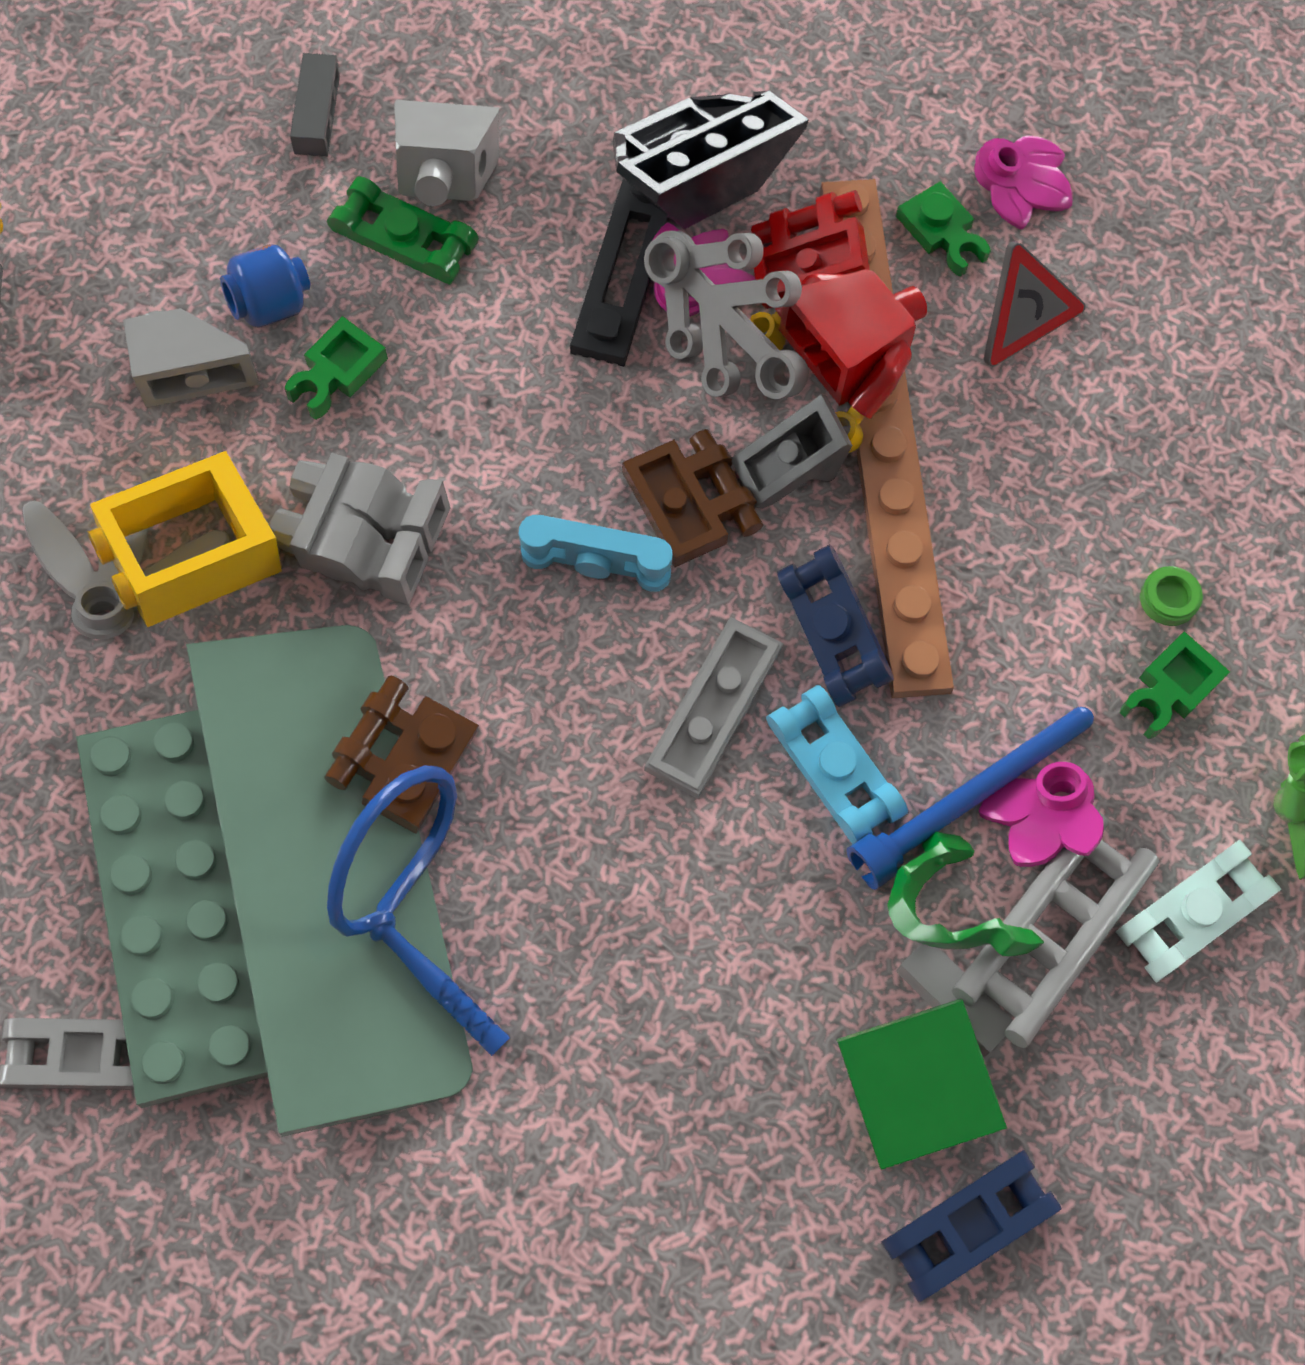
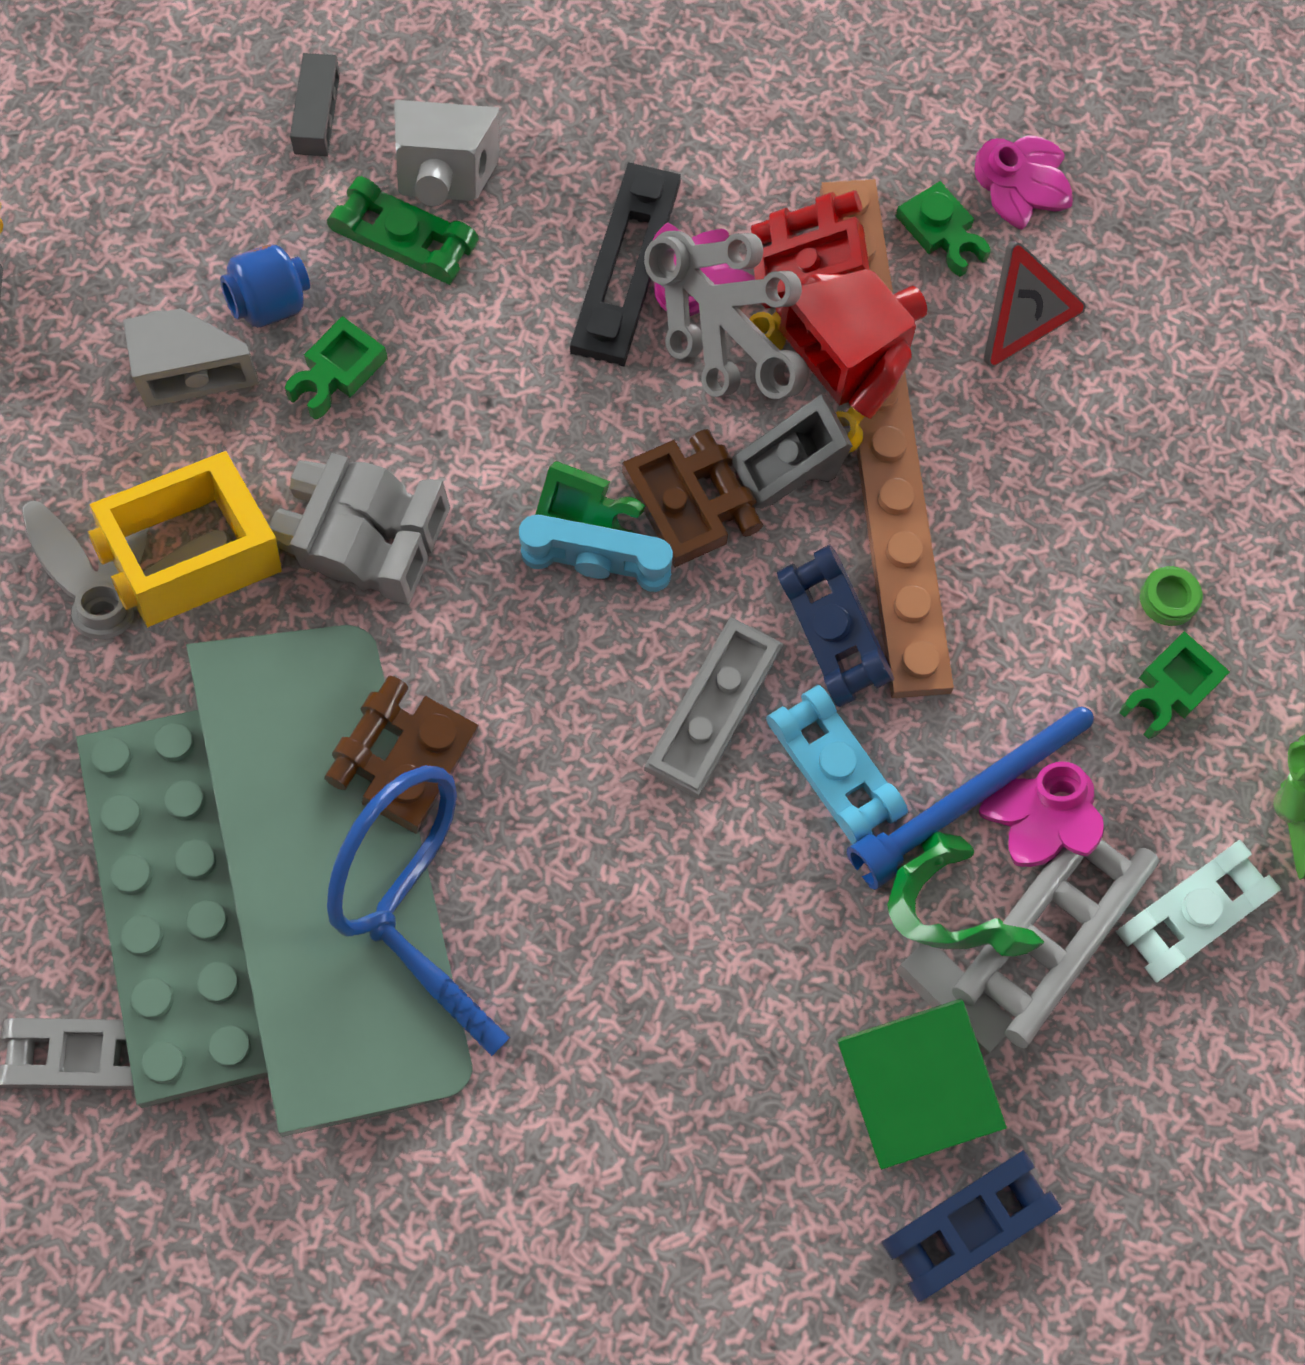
(583, 499): none -> green plate
(706, 152): black wedge -> none

